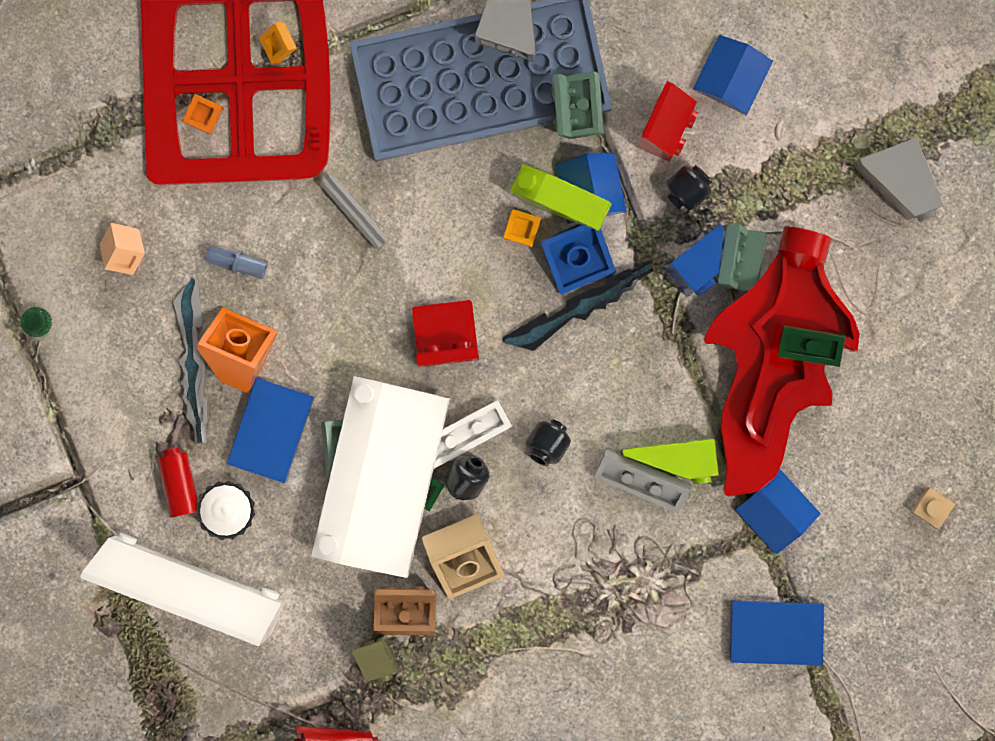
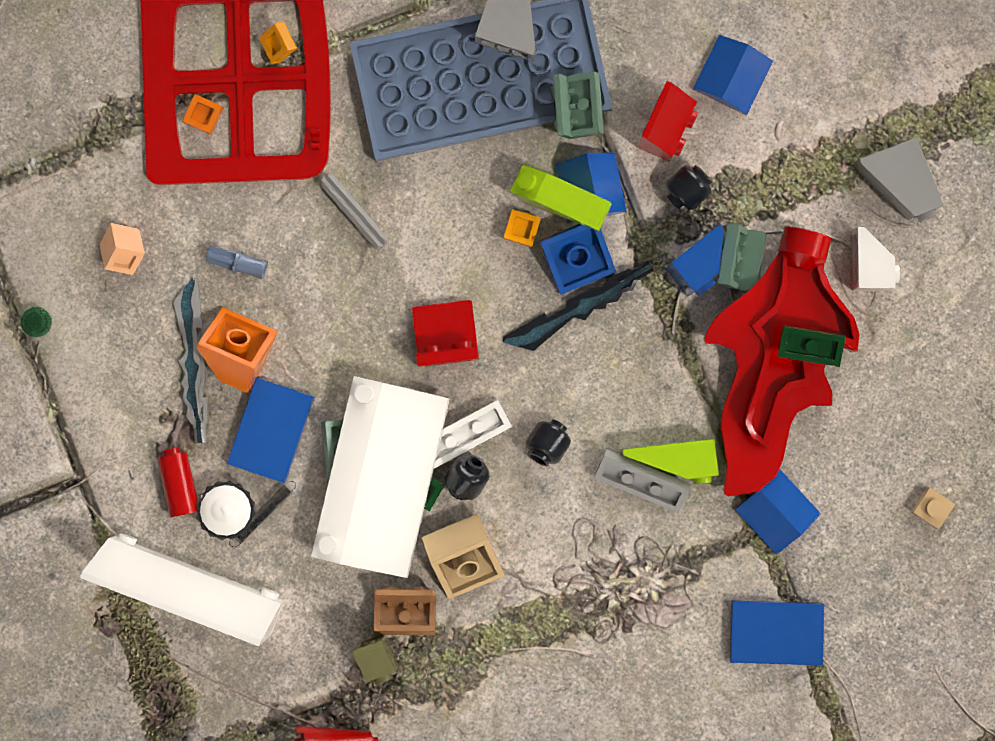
(265, 513): none -> black piece
(872, 263): none -> white slope

